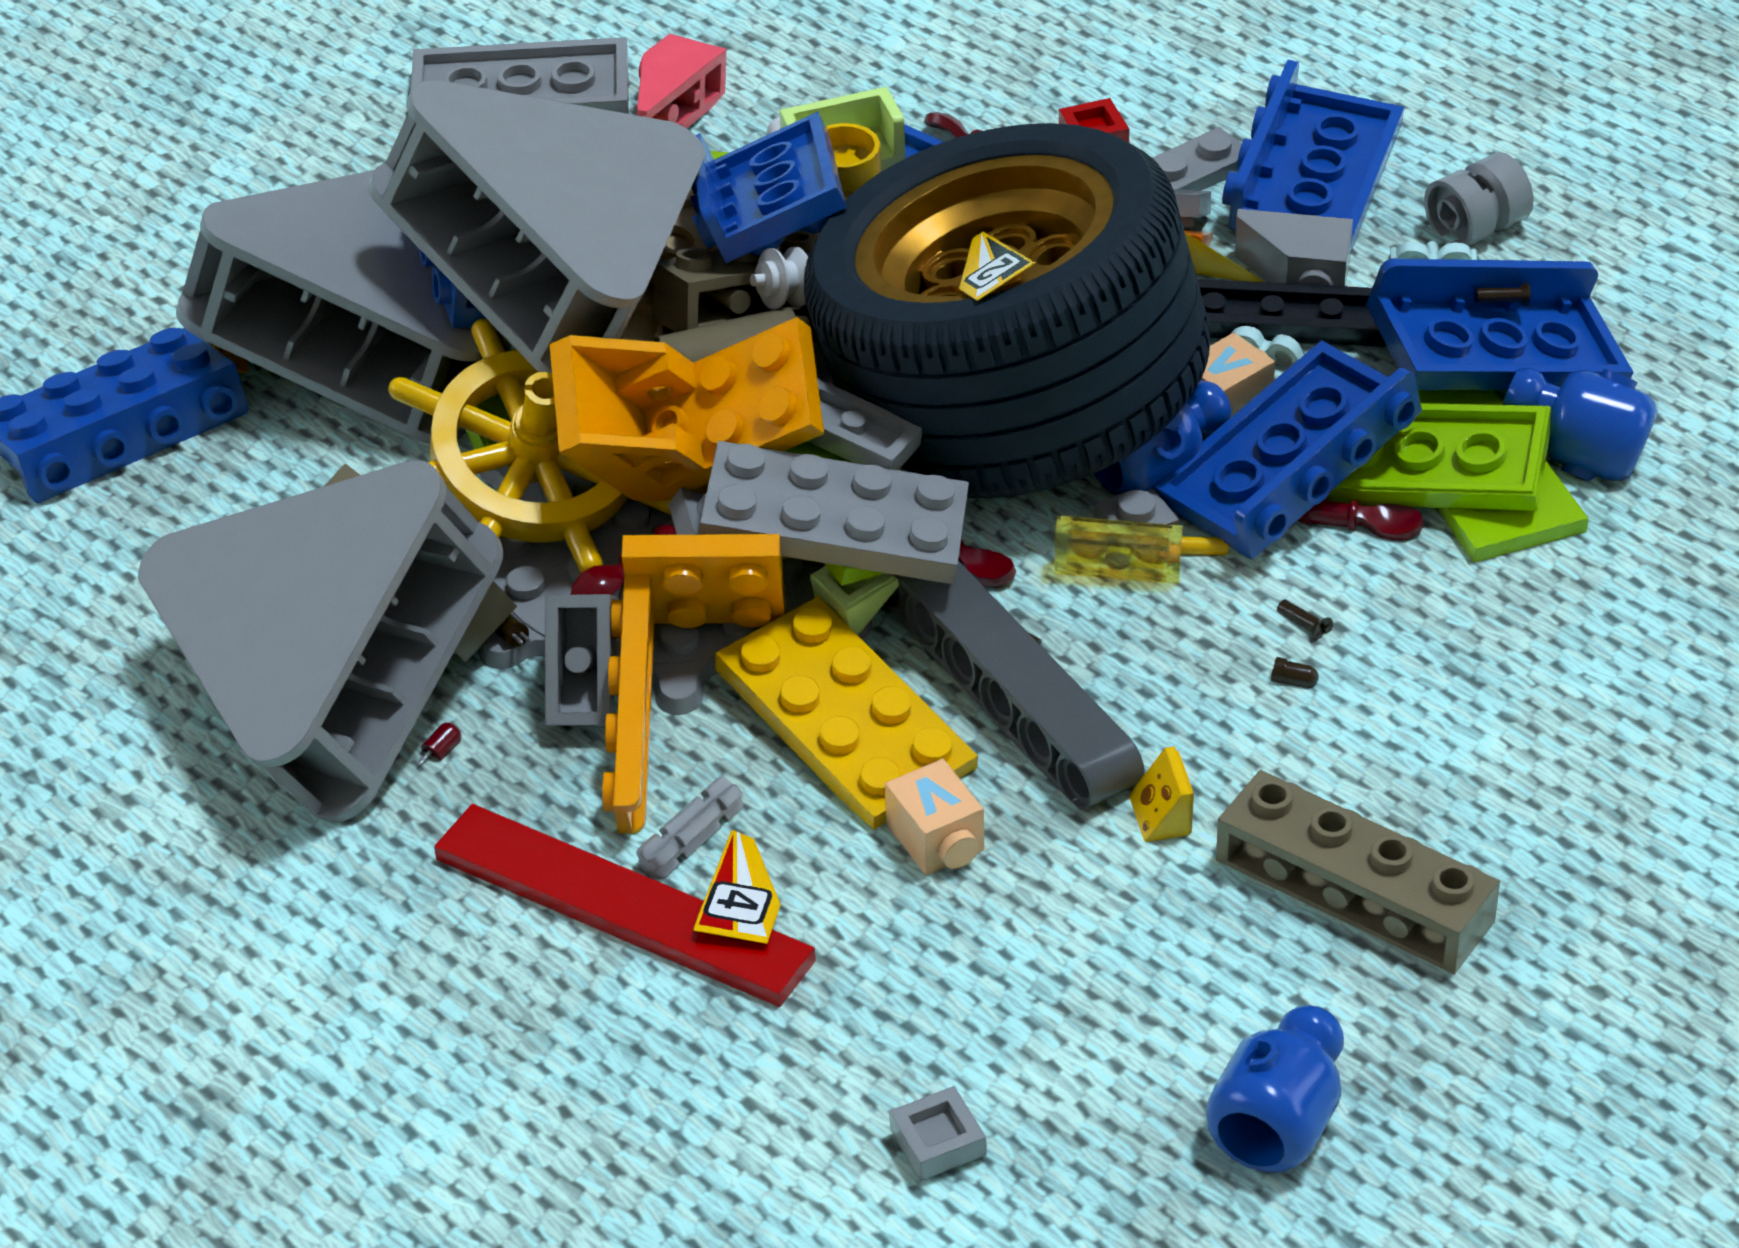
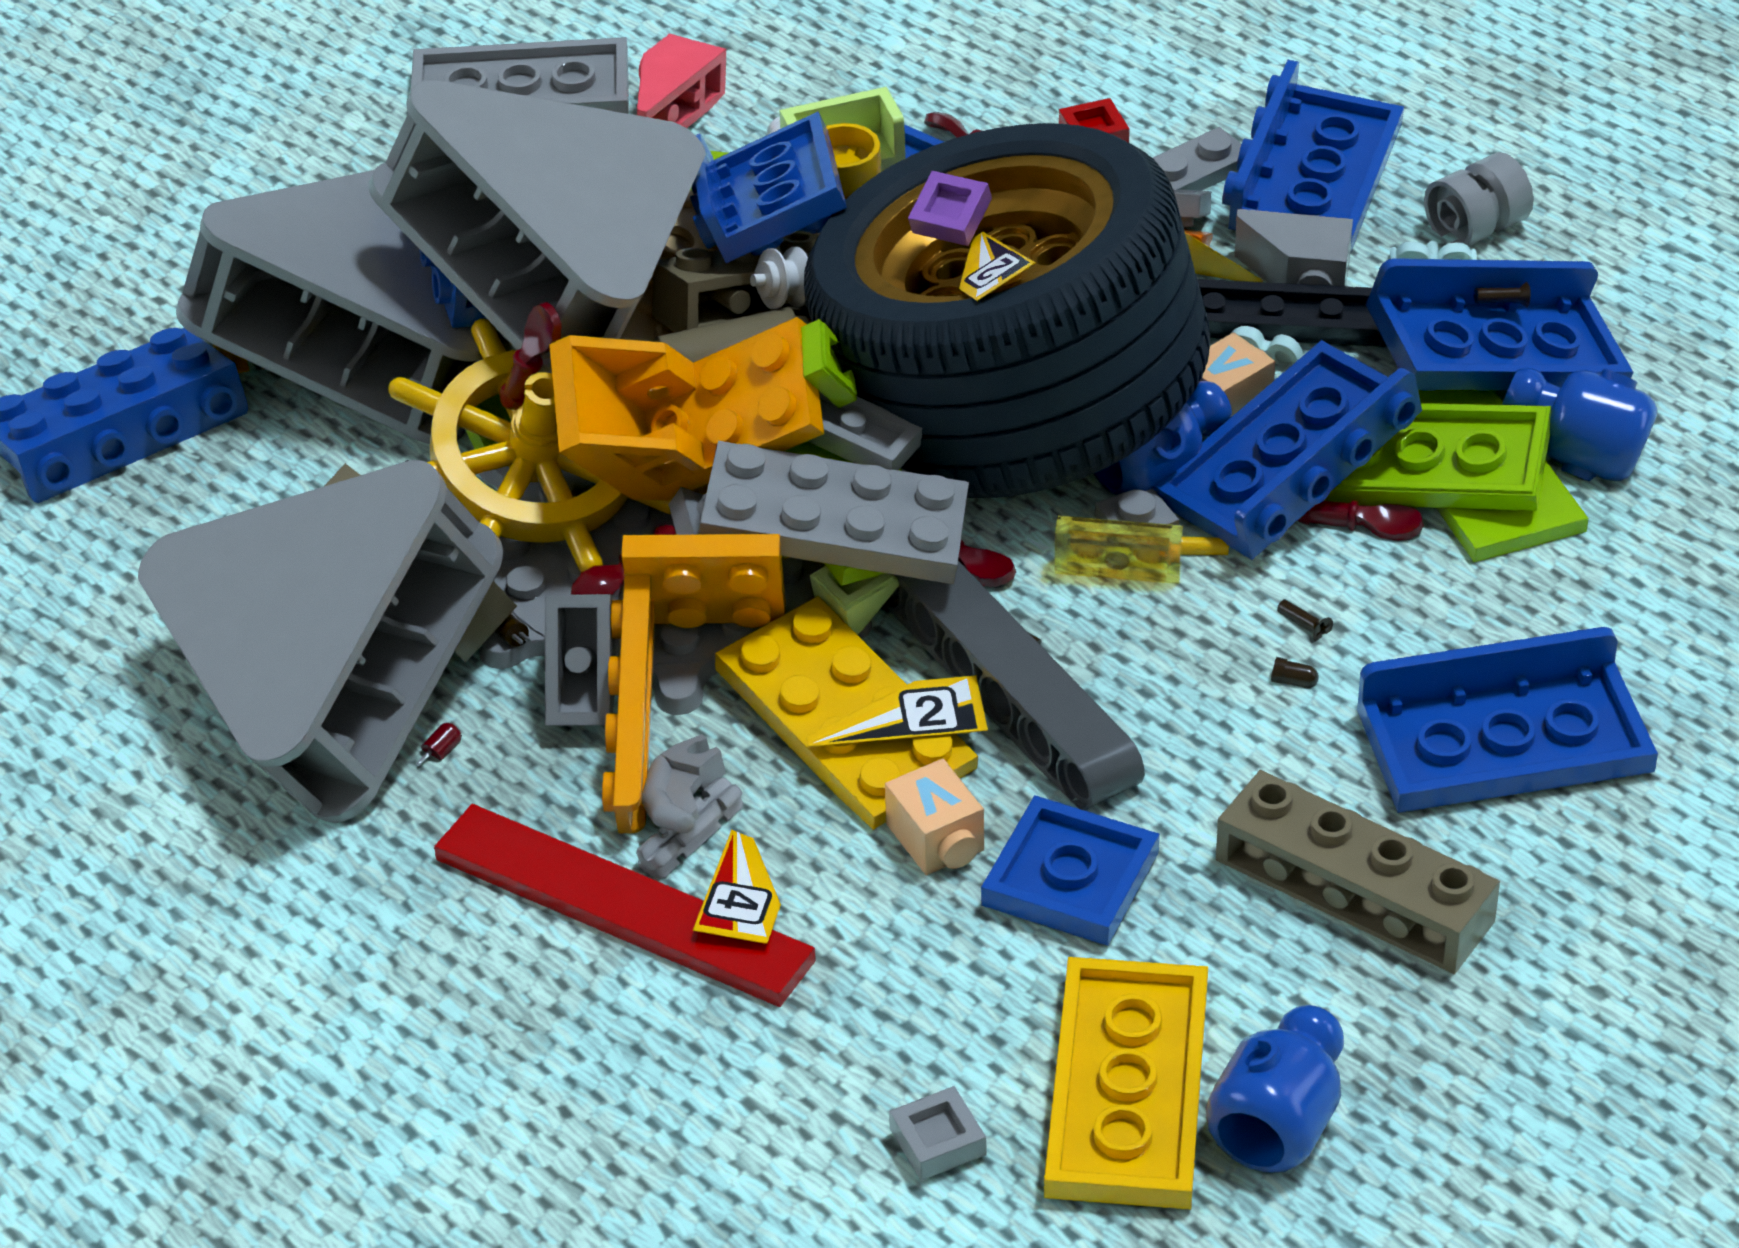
(540, 330): none -> dark red piece
(674, 780): none -> light grey piece
(822, 367): none -> lime tile
(912, 711): none -> sticker
(950, 208): none -> medium lavender plate
(1070, 870): none -> blue plate
(1127, 1083): none -> yellow plate
(1164, 799): yellow slope -> none
(1502, 719): none -> blue bracket

